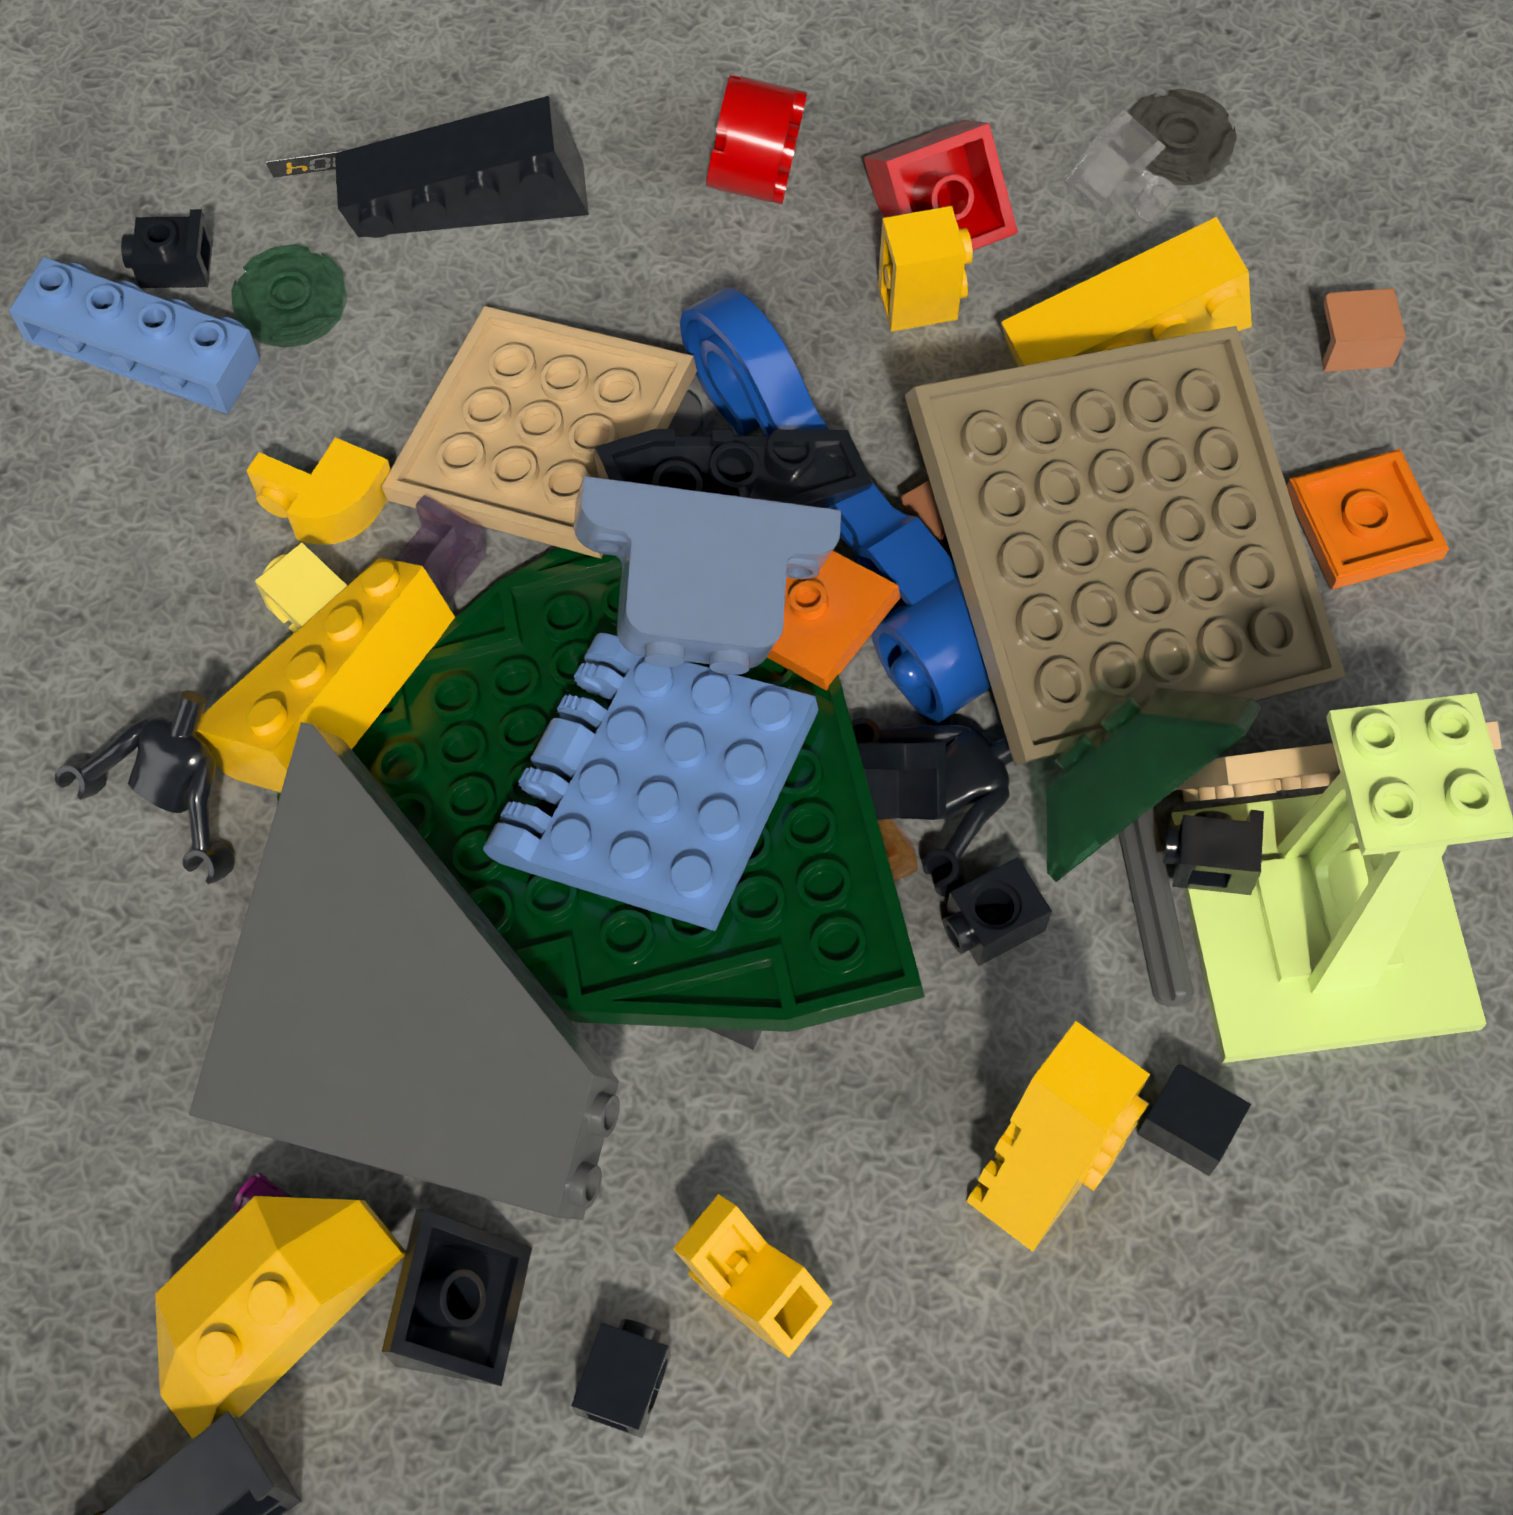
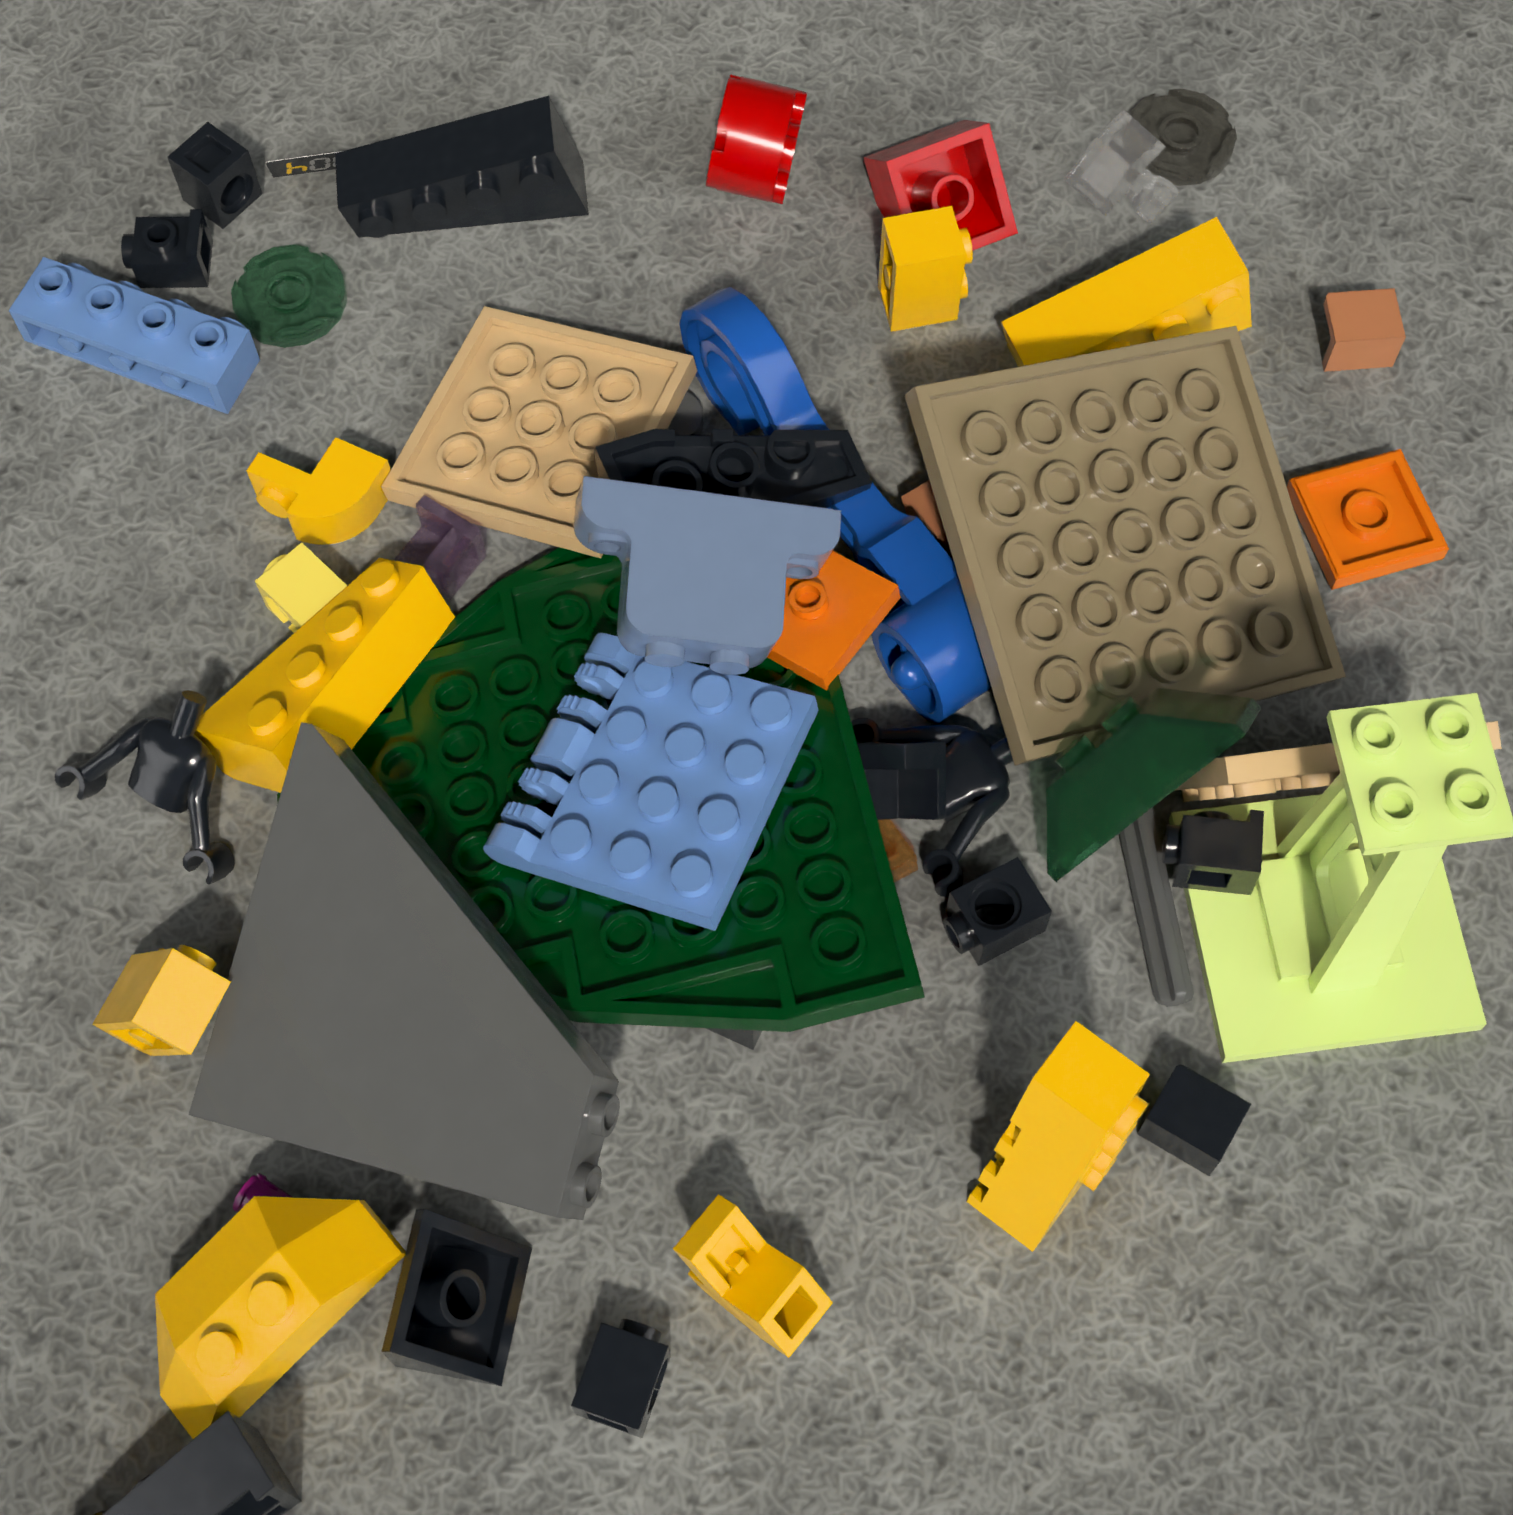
(163, 1001): none -> yellow brick
(215, 174): none -> black brick

